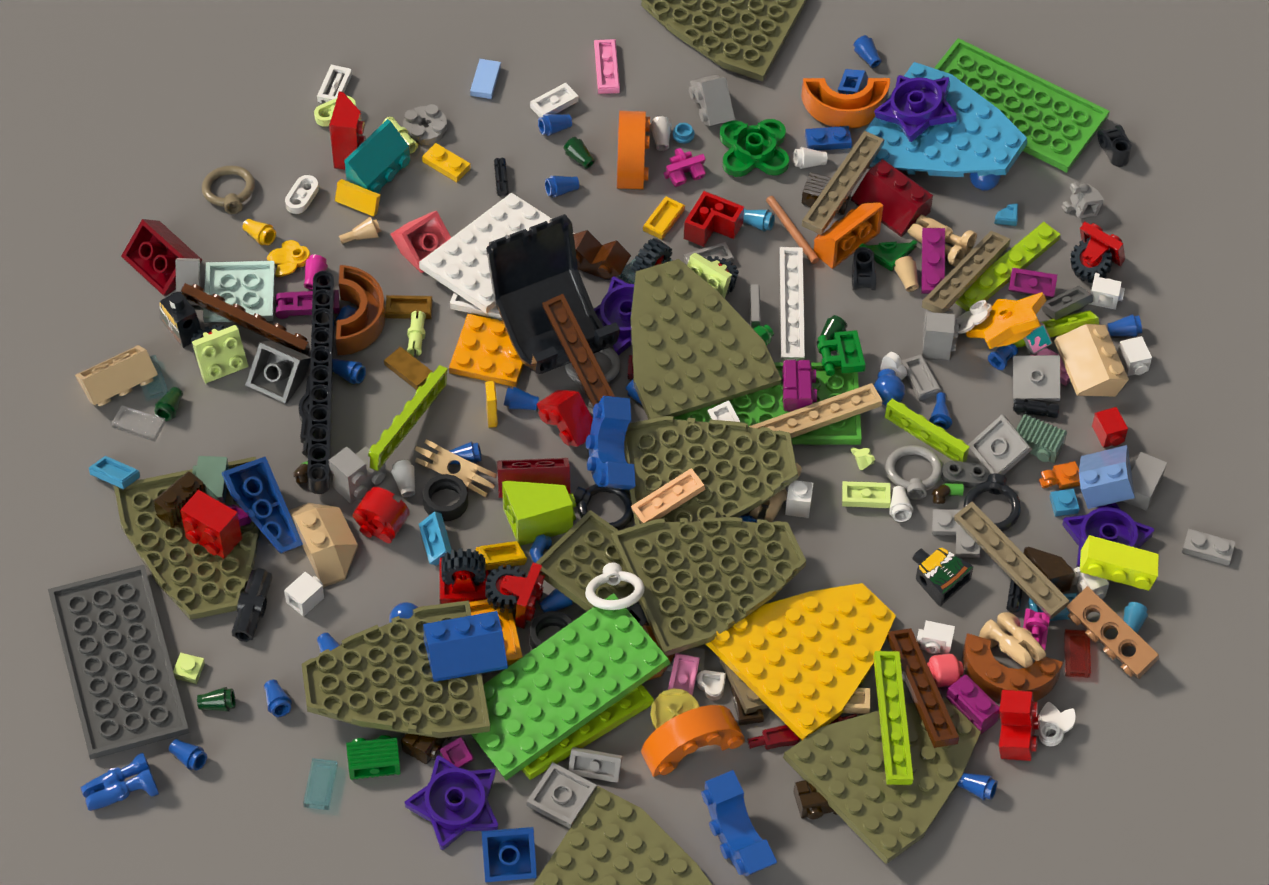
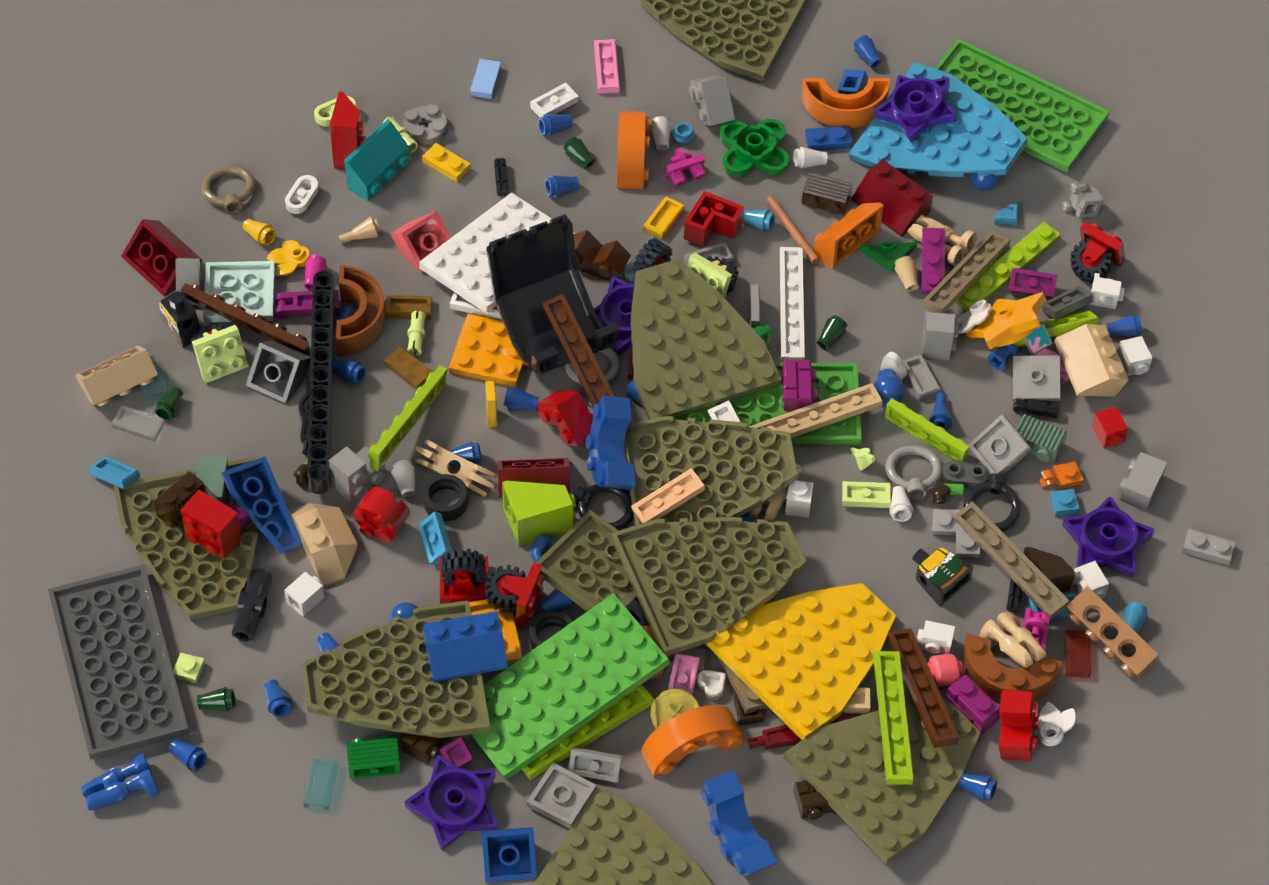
(341, 70): white tile -> none
(357, 197): yellow tile -> none
(502, 555): yellow tile -> none
(609, 570): white piece -> none
(842, 182): dark tan plate -> none
(849, 352): green plate -> none
(863, 272): black piece -> none
(1106, 477): medium blue slope -> none
(1115, 145): black piece -> none
(1119, 563): neon yellow brick -> none

